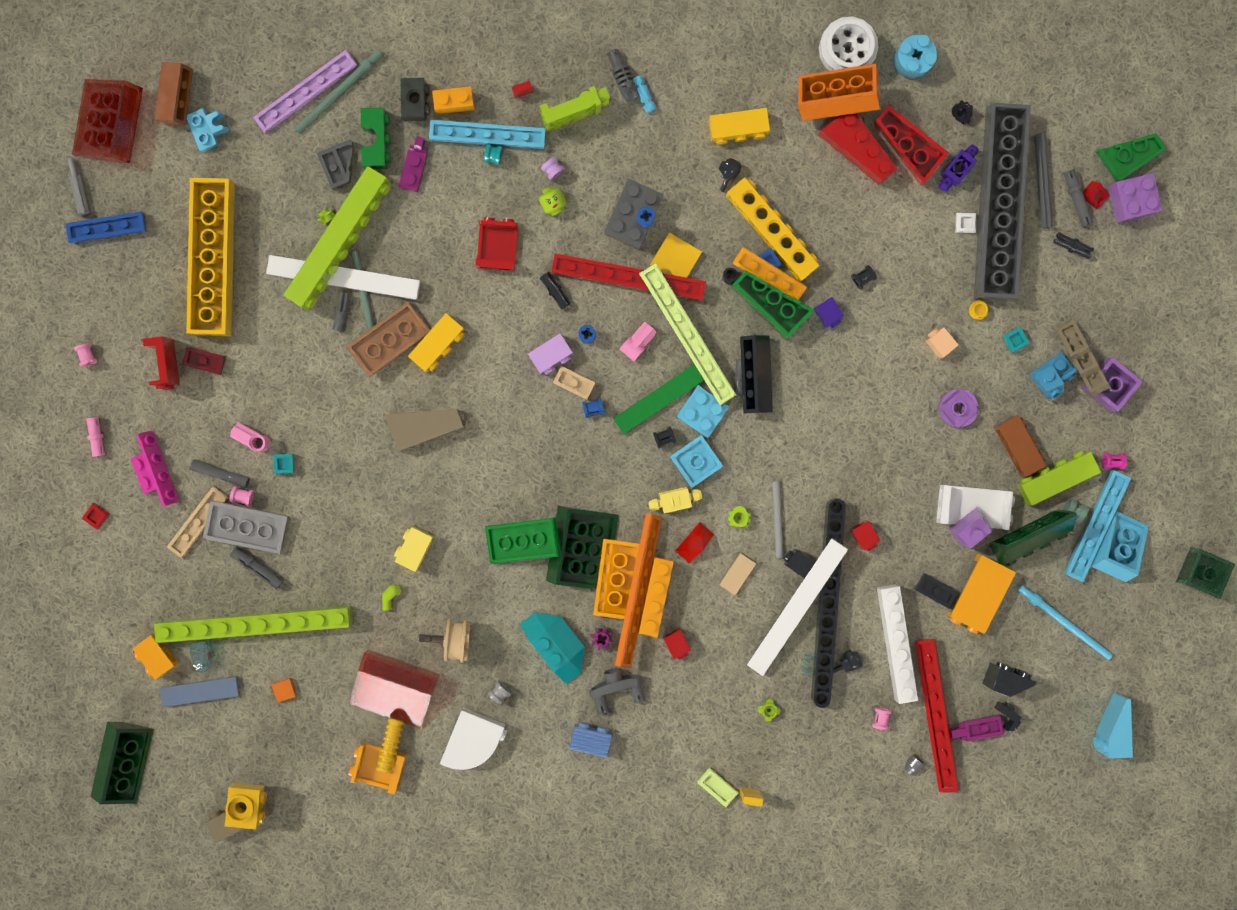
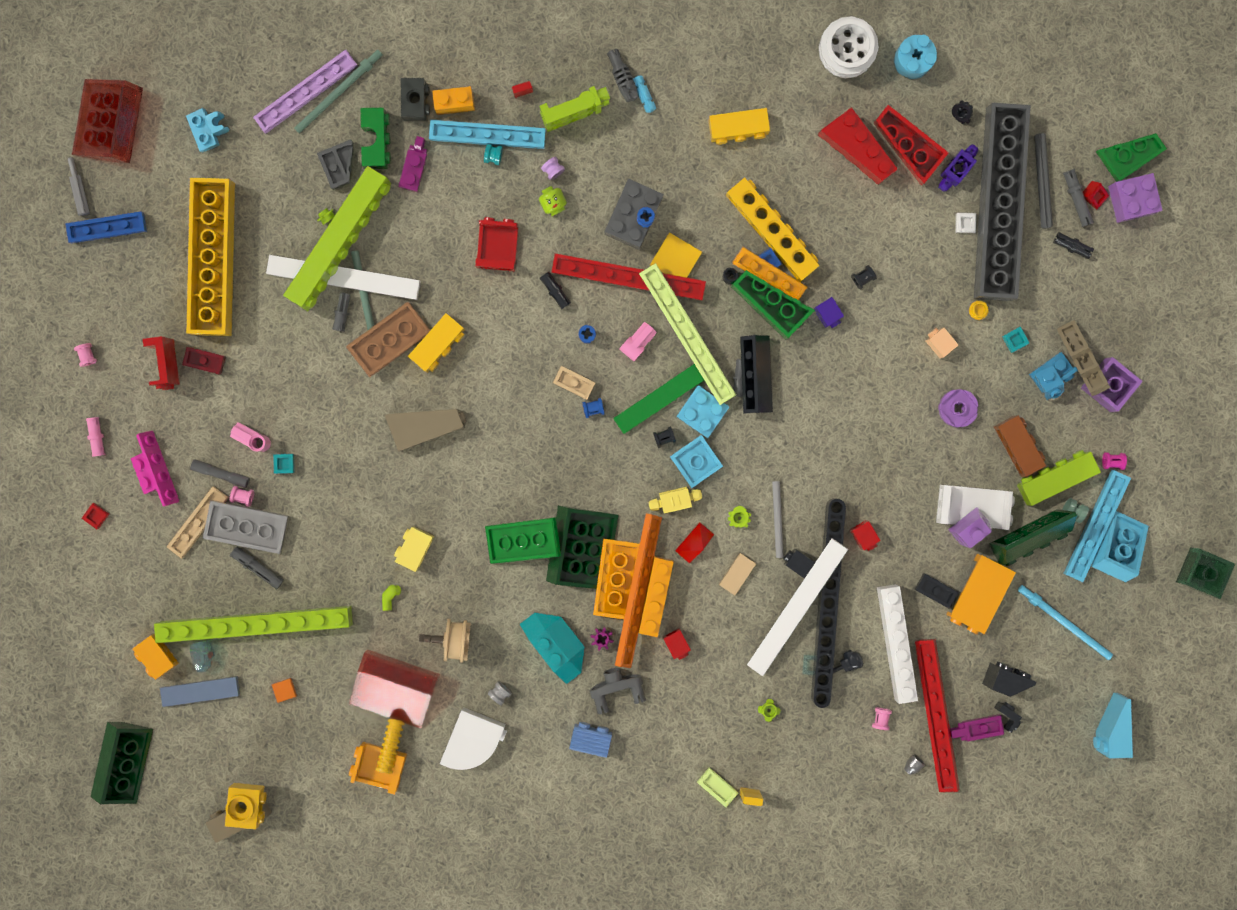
(173, 93): dark orange brick -> none
(550, 354): lavender brick -> none
(730, 170): black piece -> none
(839, 92): orange brick -> none

